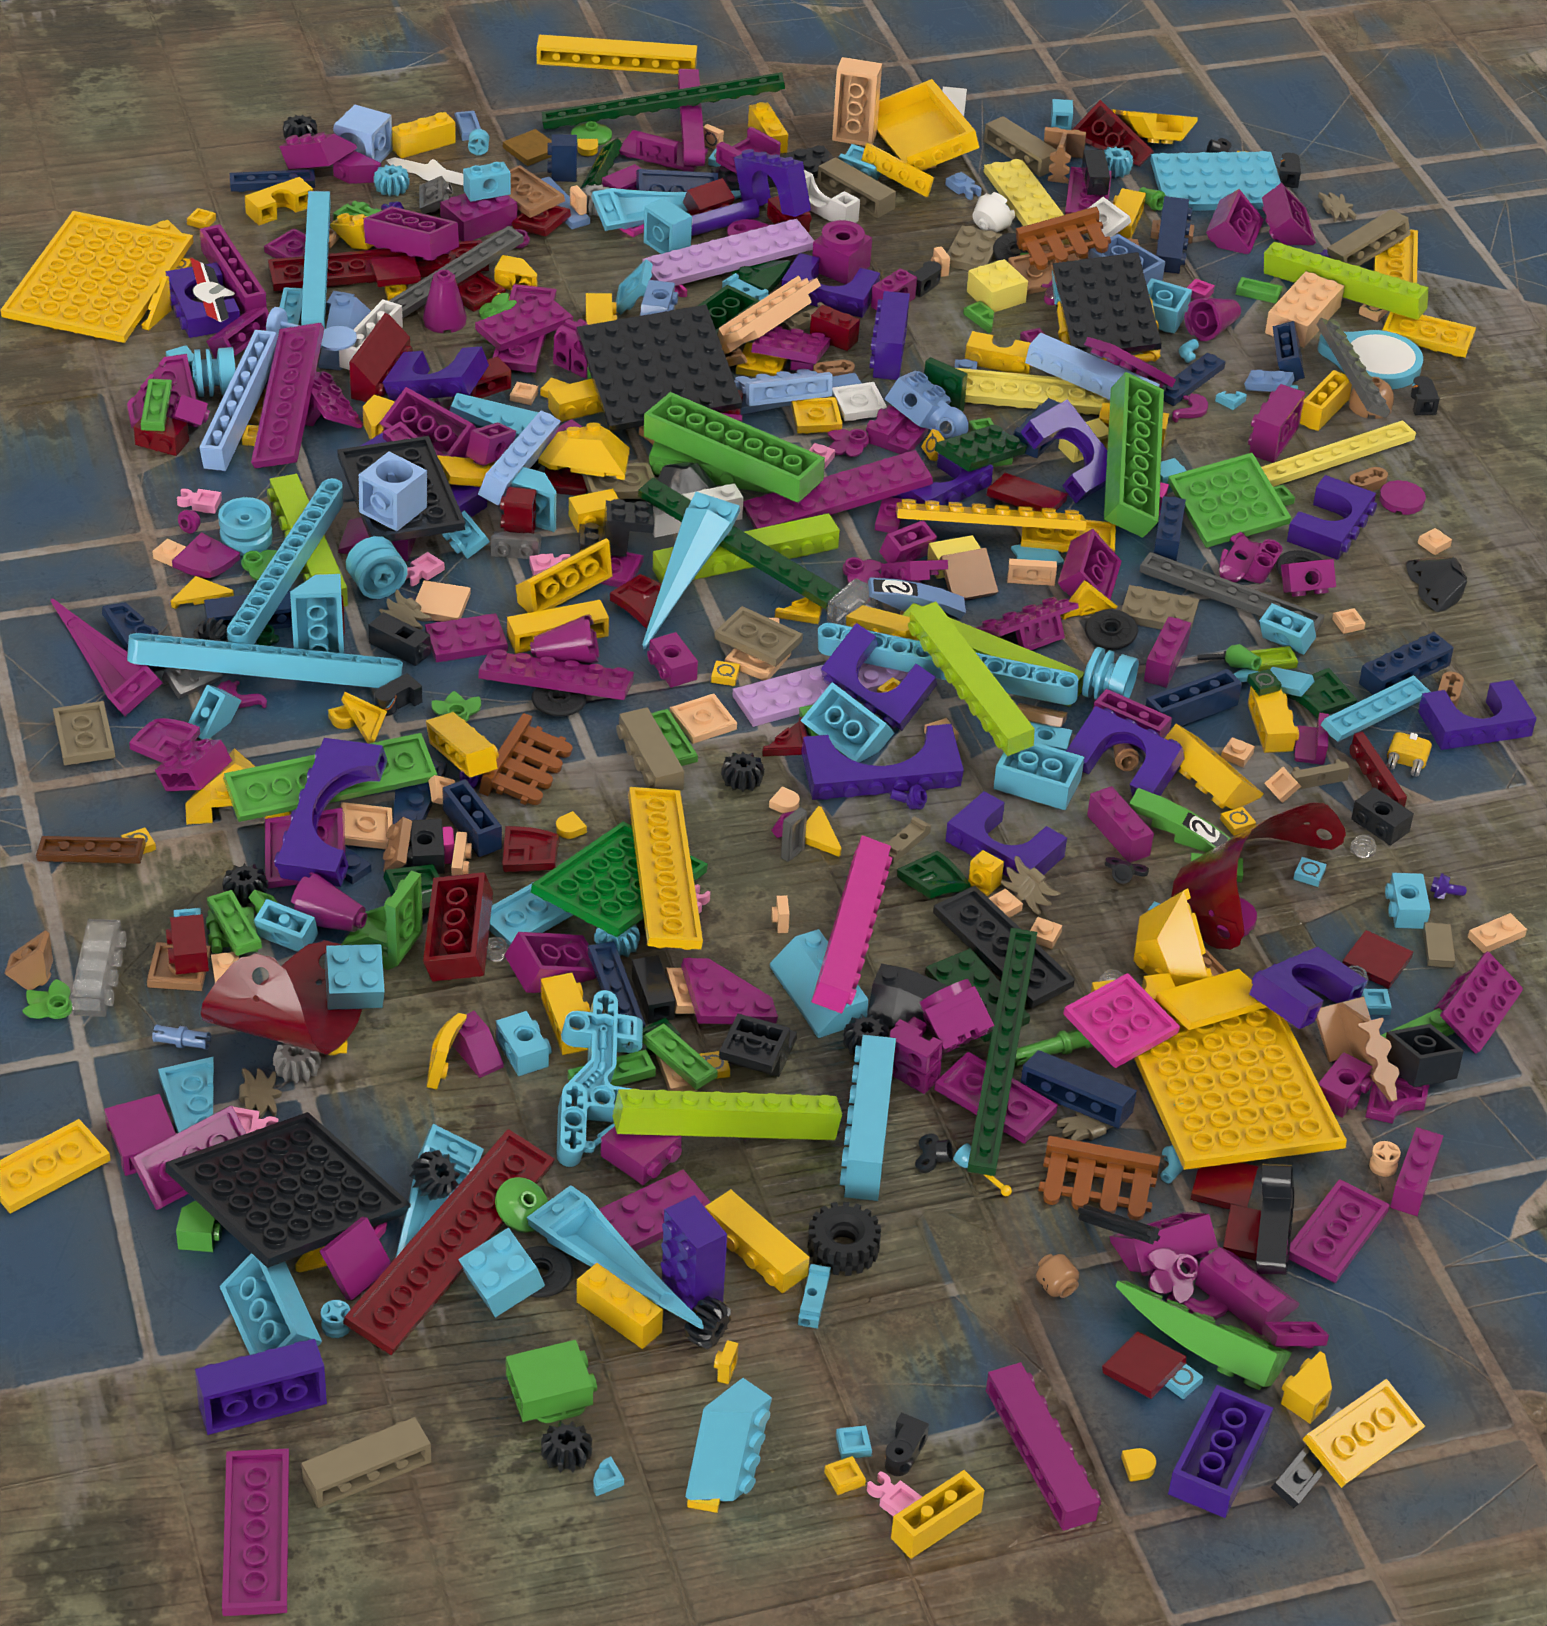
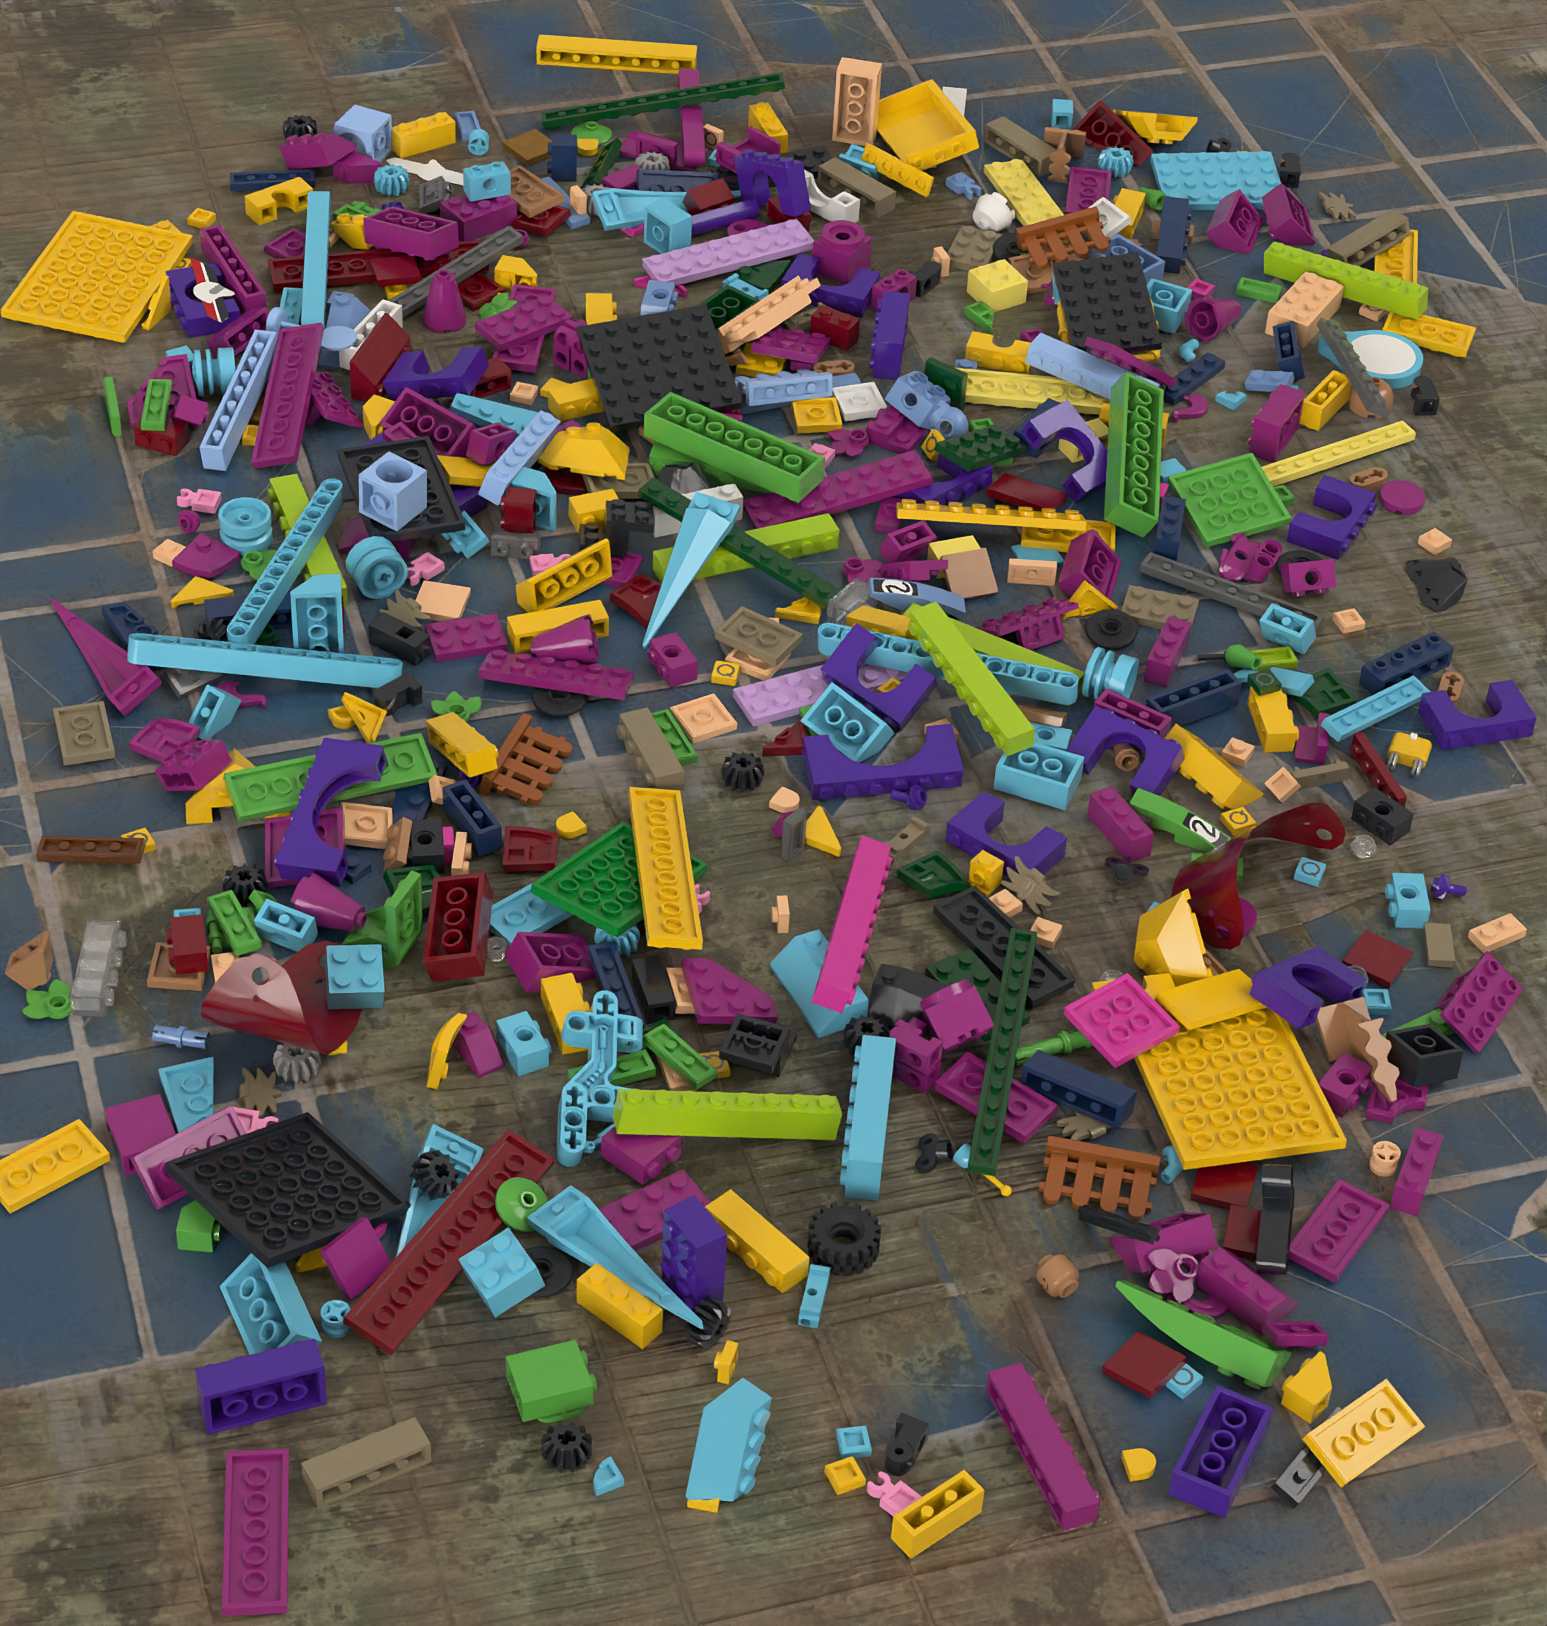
(112, 406): none -> bright green tile
(633, 287): medium azure plate -> none
(652, 161): none -> light grey gear
(1095, 172): black brick -> none

